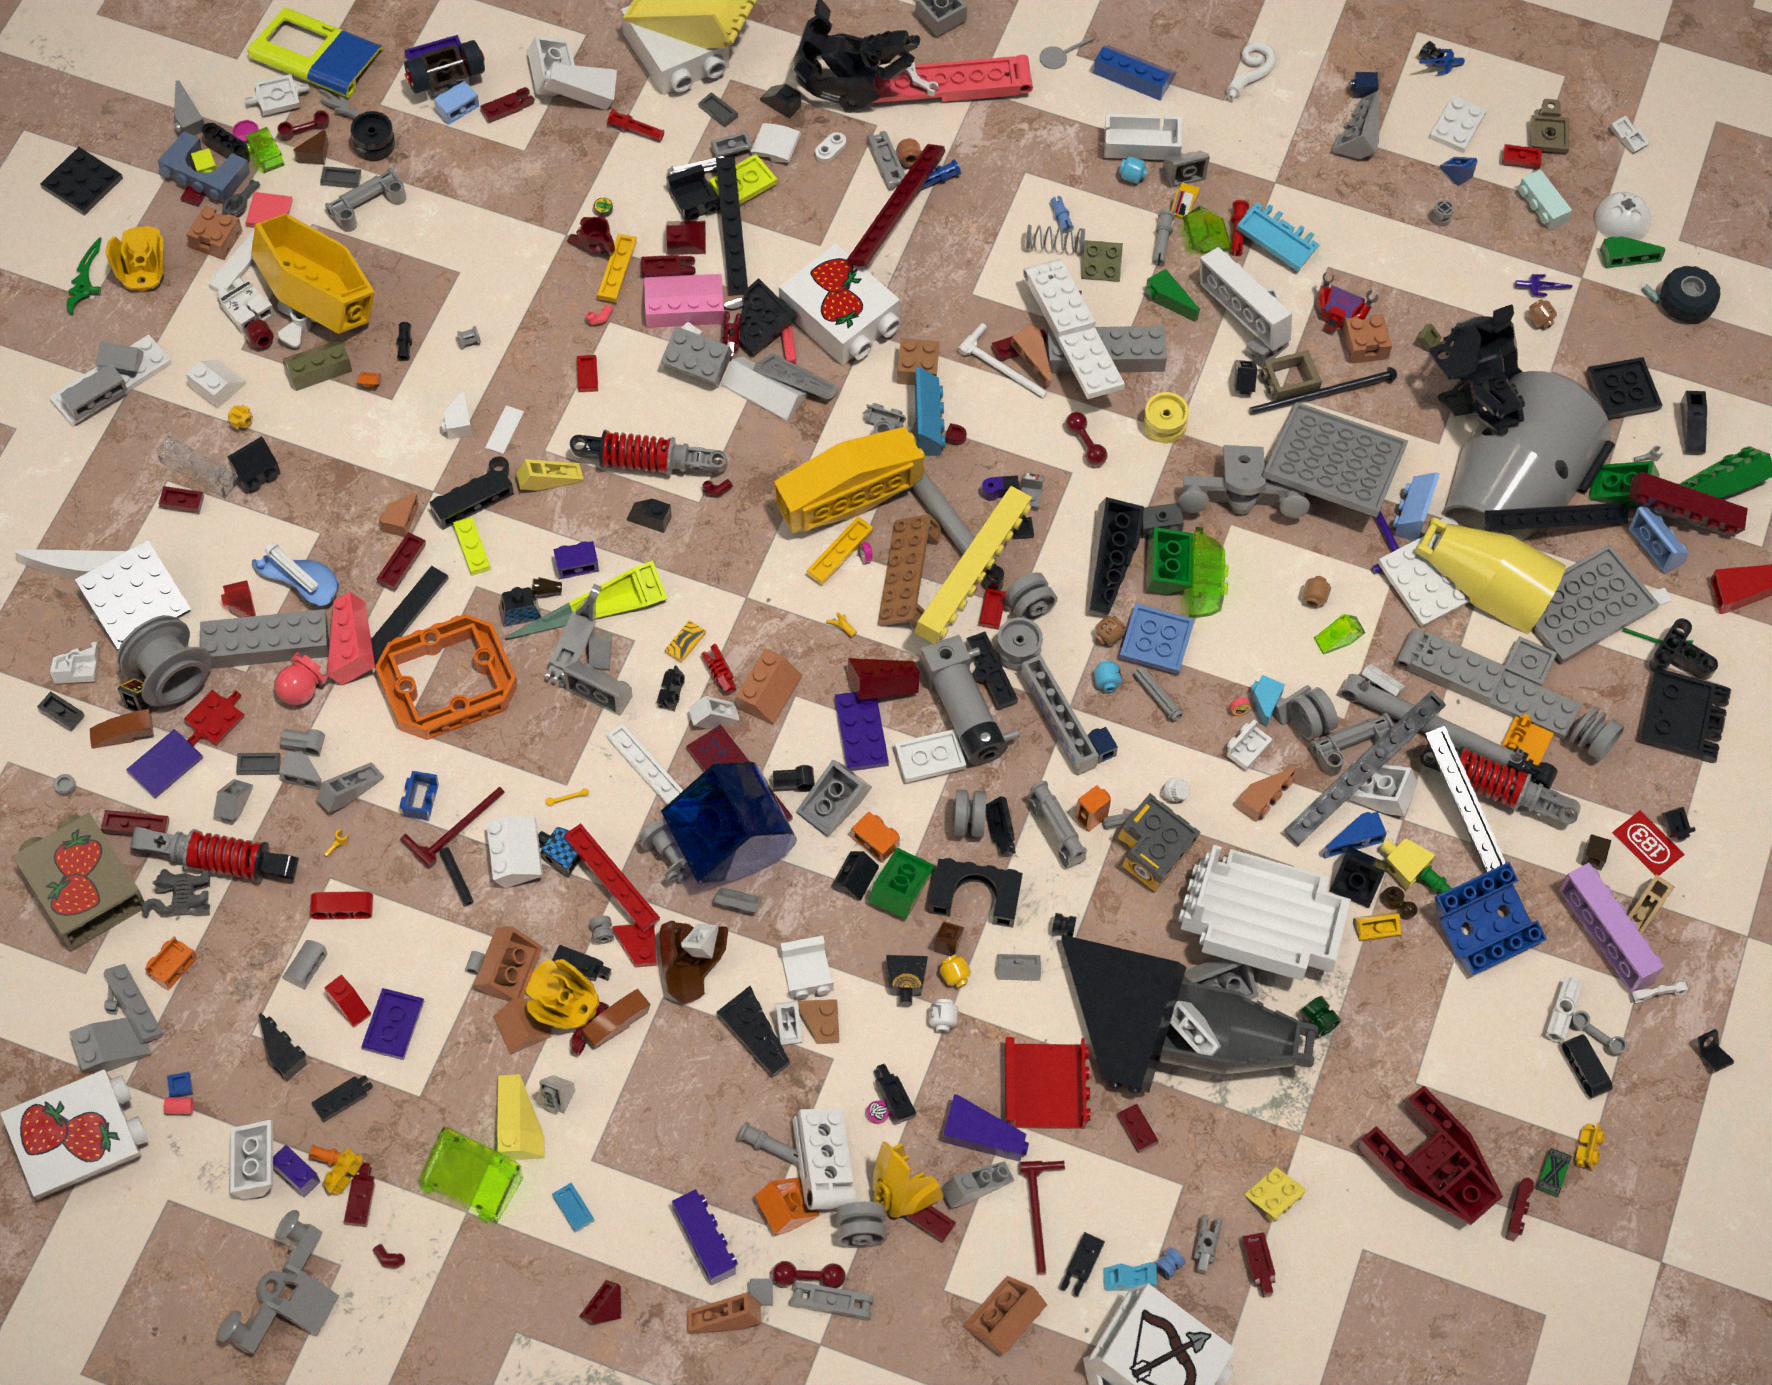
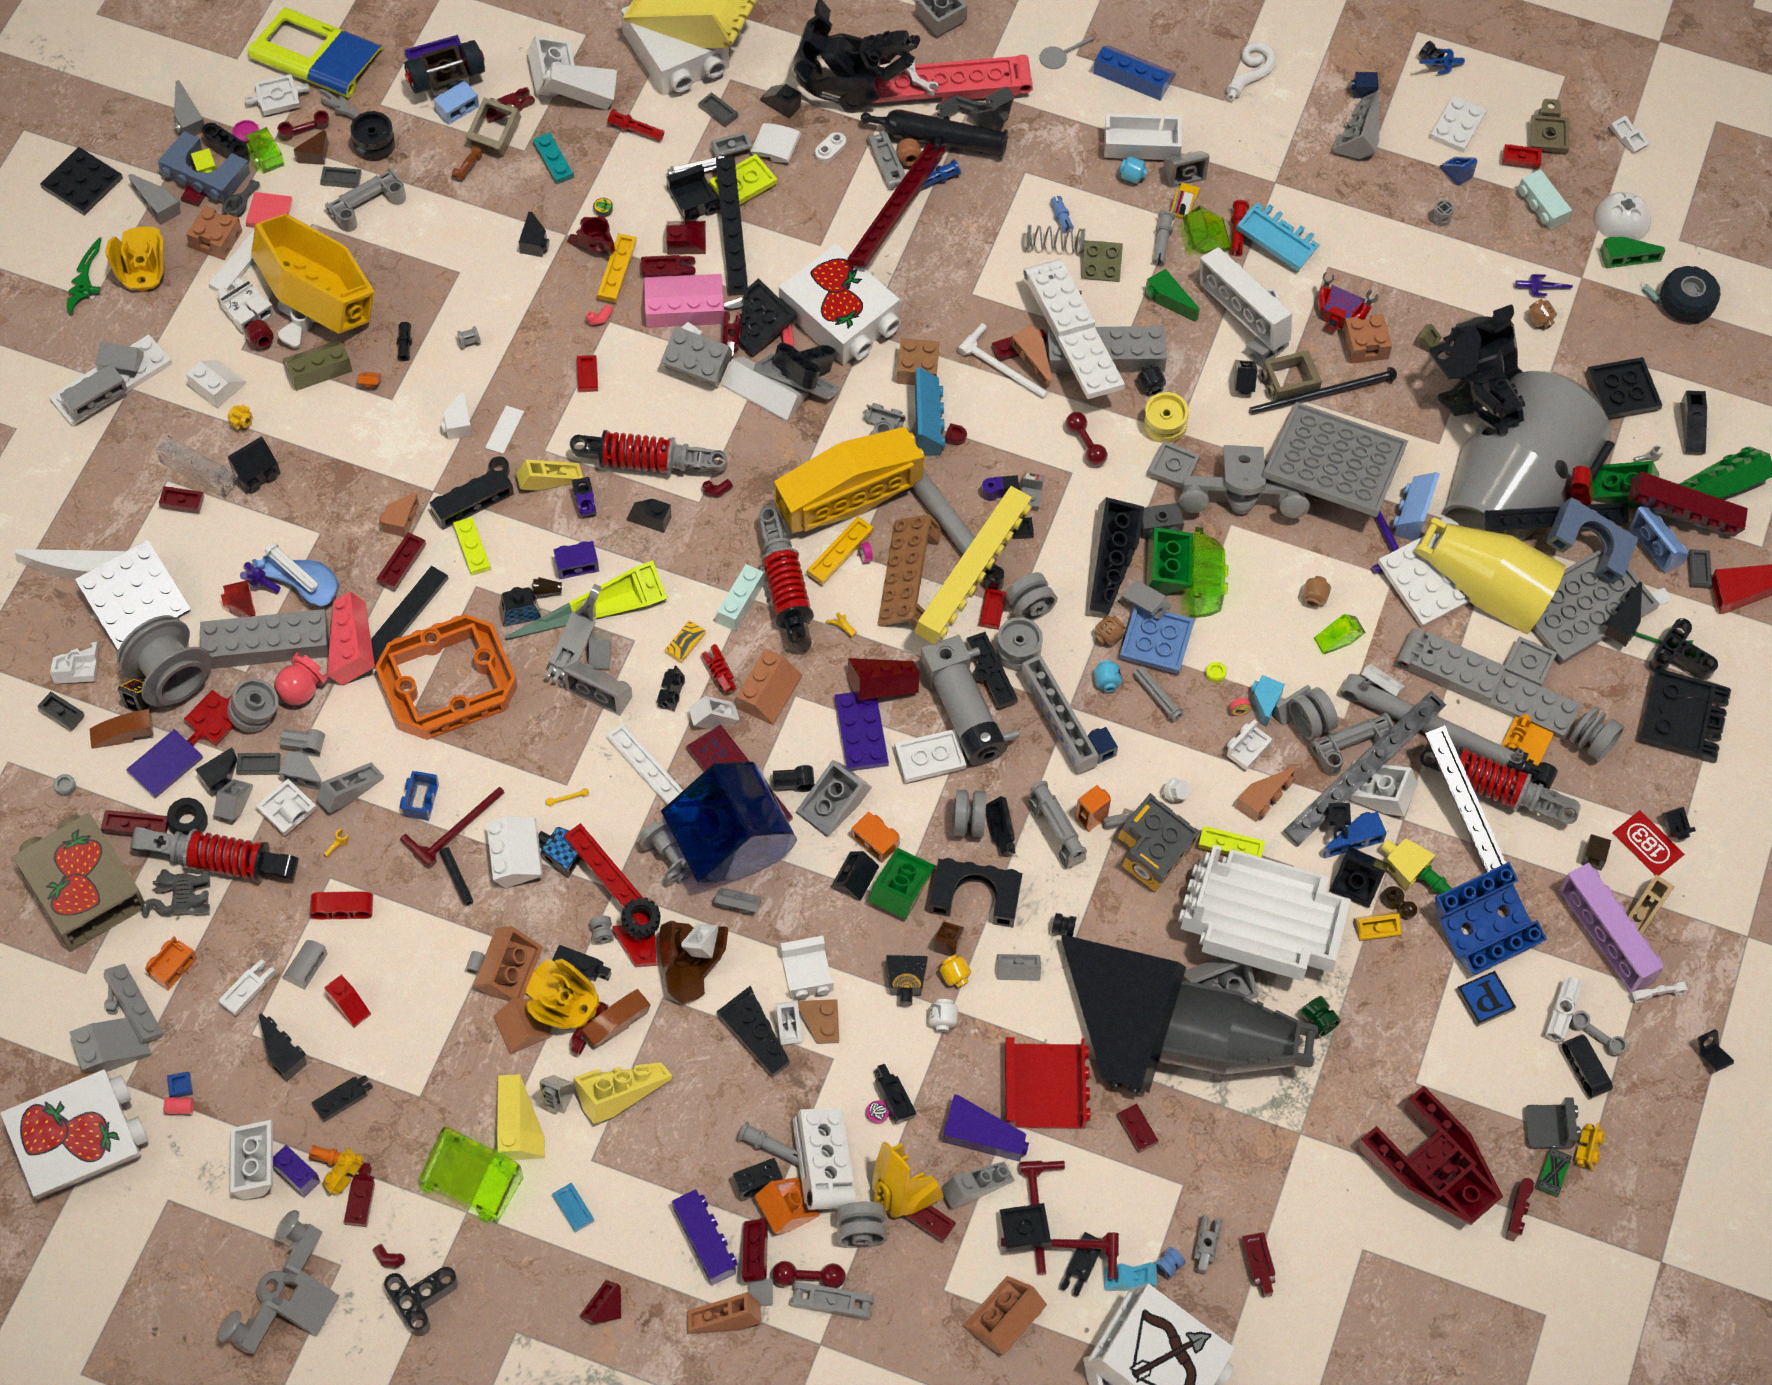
(156, 198): none -> light grey slope
(187, 806): none -> black tyre
(218, 771): none -> black slope
(246, 988): none -> white hinge
(252, 705): none -> light grey wheel
(256, 577): none -> dark purple piece
(286, 807): none -> white plate
(392, 1024): dark purple tile -> none
(419, 1301): none -> black beam
(461, 173): none -> dark orange arm
(497, 147): none -> dark tan window
(533, 237): none -> black slope
(553, 158): none -> teal plate
(584, 496): none -> leg
(612, 1092): none -> light yellow wedge
(640, 905): none -> black tyre
(740, 597): none -> light aqua brick
(755, 1178): none -> black brick
(755, 1250): none -> dark red plate
(785, 580): none -> piece
(804, 365): none -> black beam
(941, 132): none -> black piece
(984, 114): none -> dark grey piece
(1025, 1227): none -> black tile
(1109, 1244): none -> dark red bar
(1147, 599): none -> light grey hinge
(1151, 379): none -> black head
(1172, 464): none -> light grey plate
(1194, 1028): white slope -> none
(1216, 672): none -> neon yellow tile
(1230, 841): none -> neon yellow plate
(1275, 1193): light yellow hinge -> none
(1339, 817): none -> black plate
(1486, 998): none -> tile
(1552, 1125): none -> dark grey bracket
(1582, 485): none -> red beam
(1616, 541): none -> sand blue arch
(1628, 617): none -> black slope
(1700, 569): none -> dark grey tile

